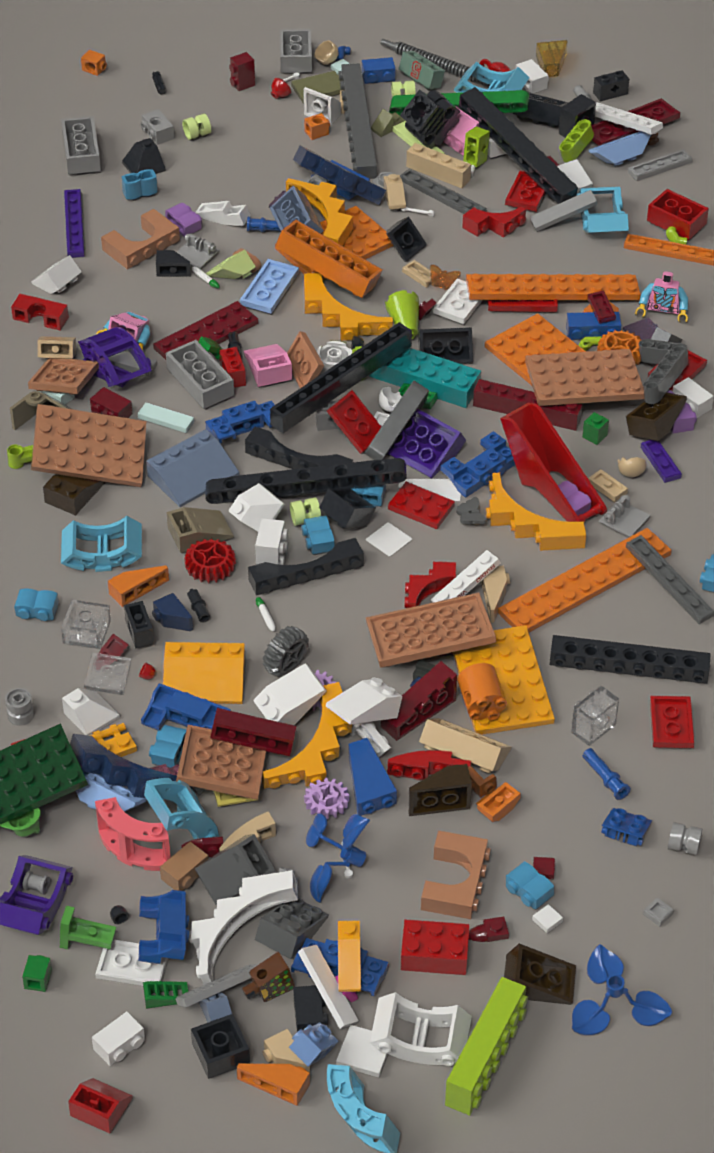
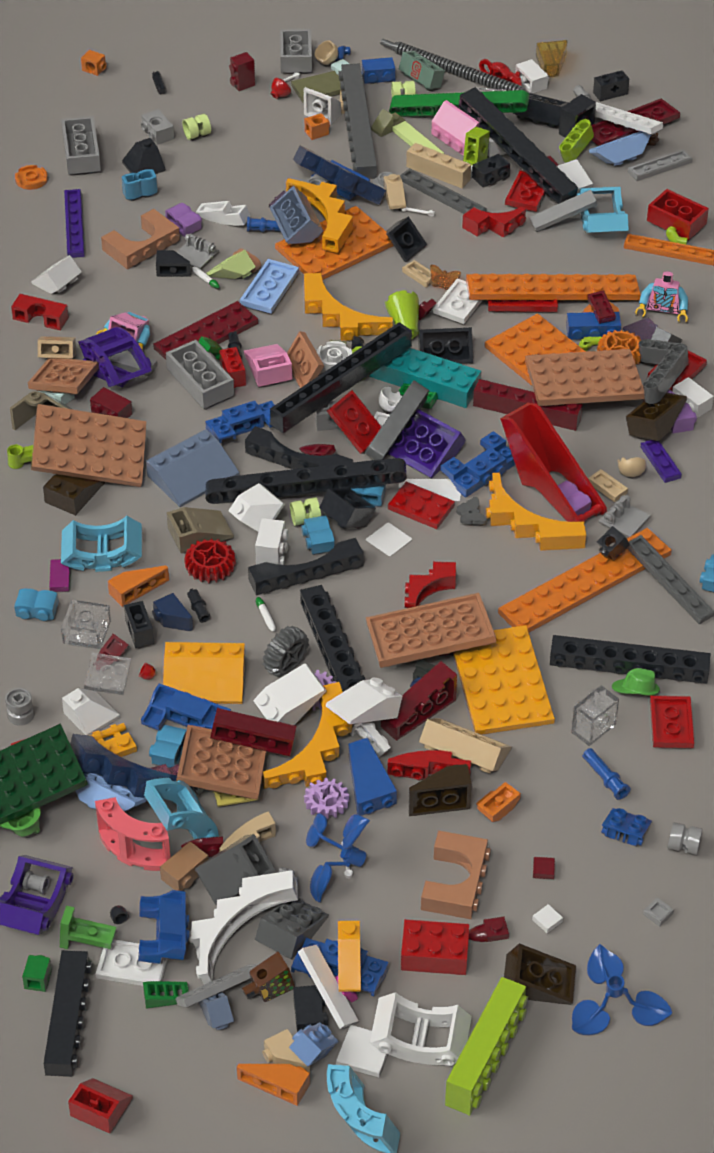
(31, 177): none -> orange tile
(59, 576): none -> magenta tile
(67, 1013): none -> black brick
(118, 1039): white brick -> none
(165, 417): light aqua tile -> none
(220, 1046): black brick -> none
(318, 449): none -> dark red plate
(328, 258): orange brick -> none
(329, 637): none -> black brick
(430, 117): black piece -> none
(469, 577): white plate -> none
(480, 785): dark orange bracket -> none
(482, 691): orange cylinder -> none
(490, 170): none -> black brick
(494, 590): tan slope -> none
(498, 81): medium azure window -> none
(529, 885): dark azure brick -> none
(595, 428): green brick -> none
(610, 537): none -> black brick
(637, 682): none -> bright green piece

